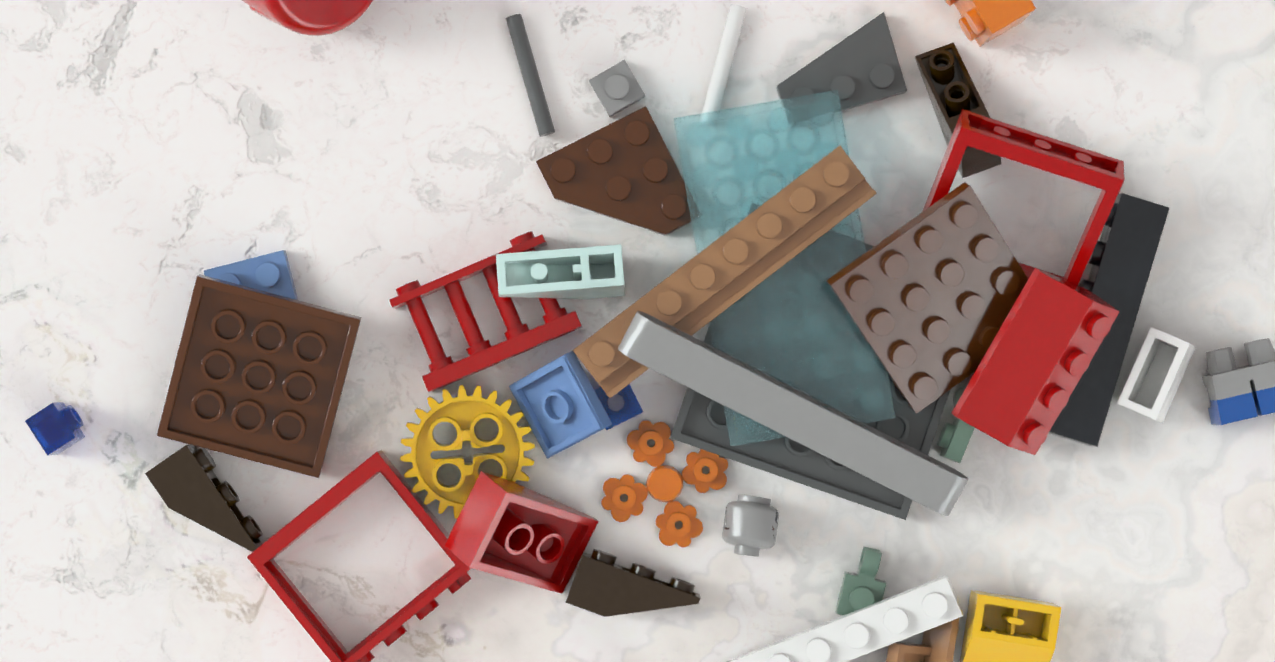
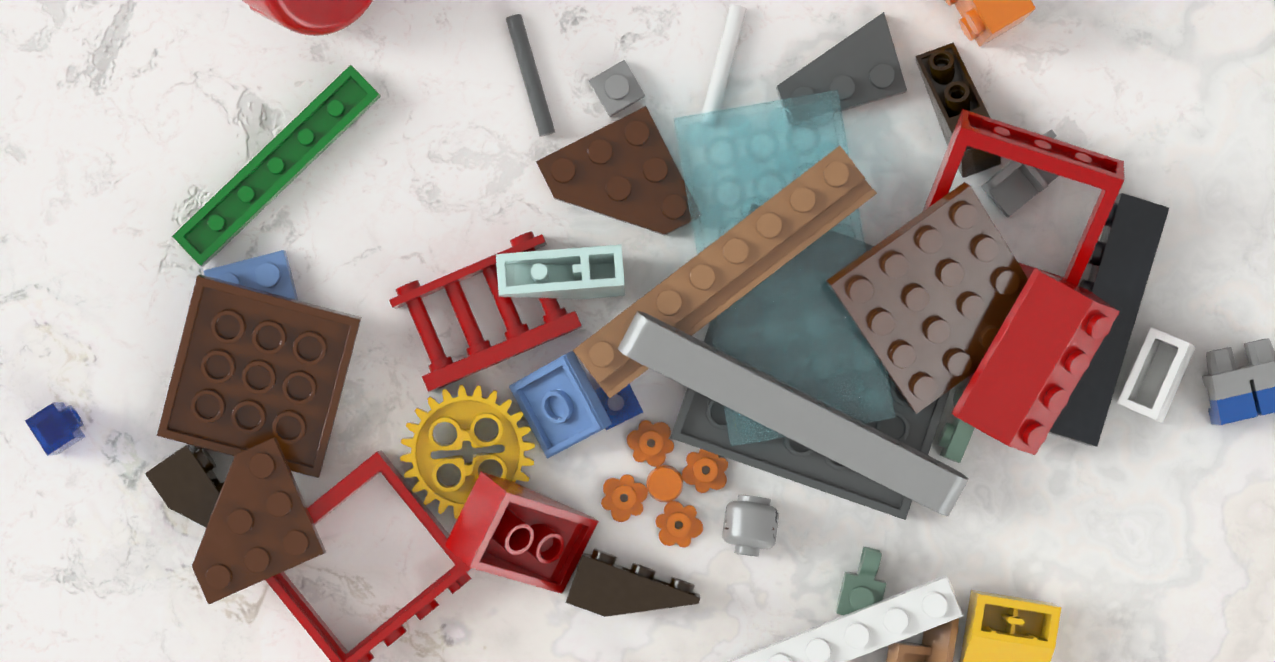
(255, 525): none -> reddish brown plate
(276, 166): none -> green plate
(1017, 184): none -> light grey panel

